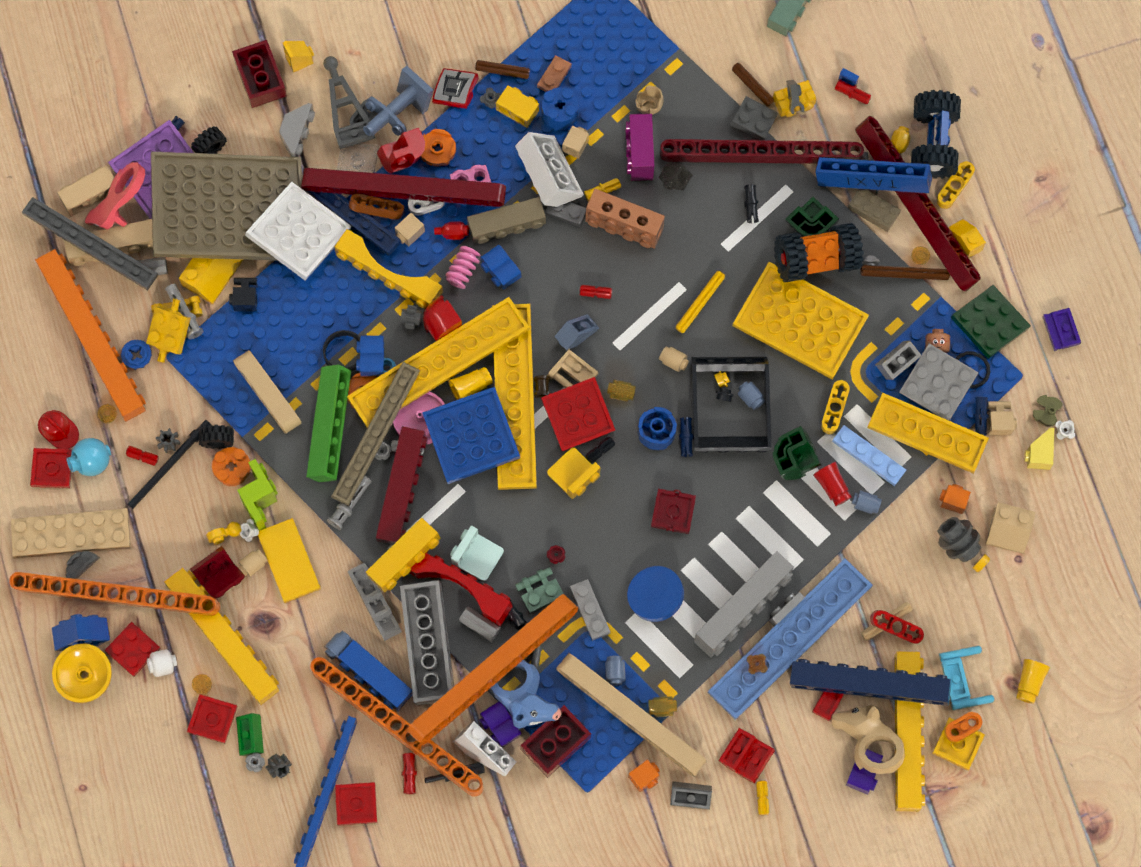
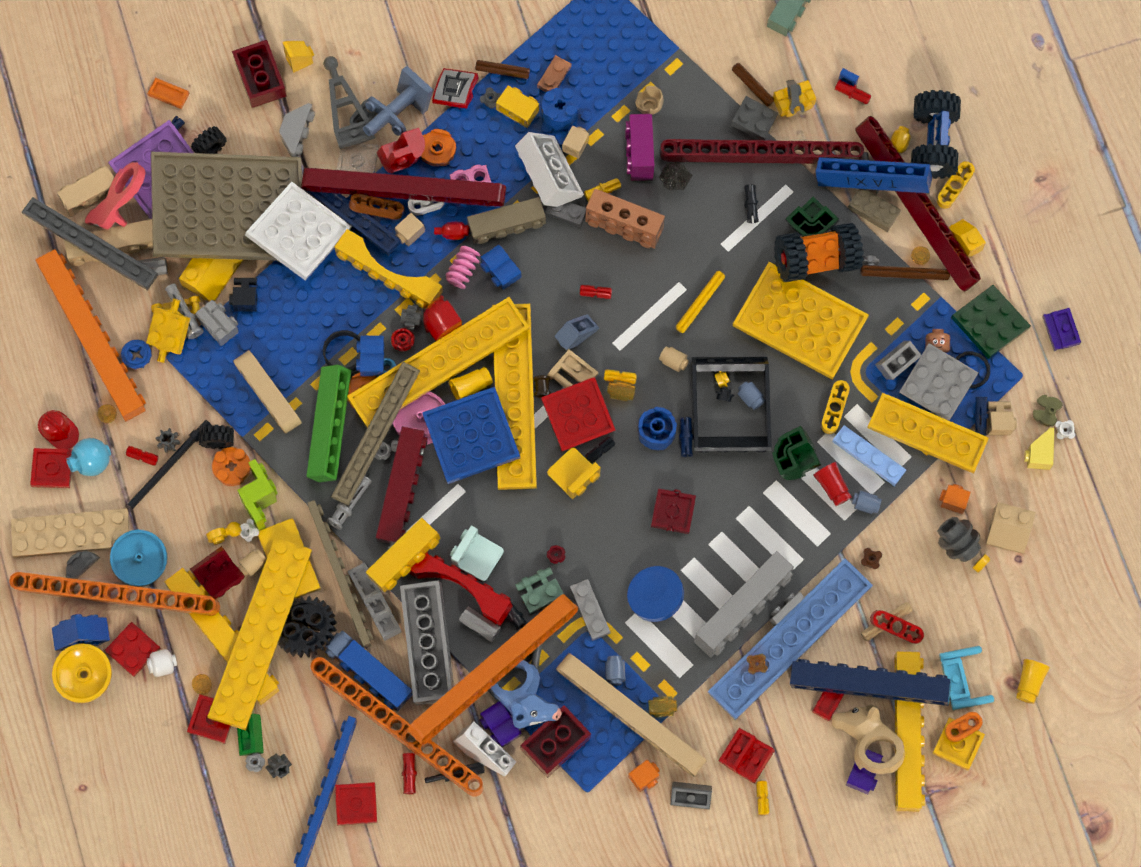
(138, 558): none -> dark azure piece
(168, 93): none -> orange tile
(216, 322): none -> light grey brick
(259, 634): none -> yellow plate
(312, 611): none -> black gear
(343, 581): none -> dark tan plate
(405, 334): none -> red plate
(610, 375): none -> yellow piece
(871, 563): none -> reddish brown plate

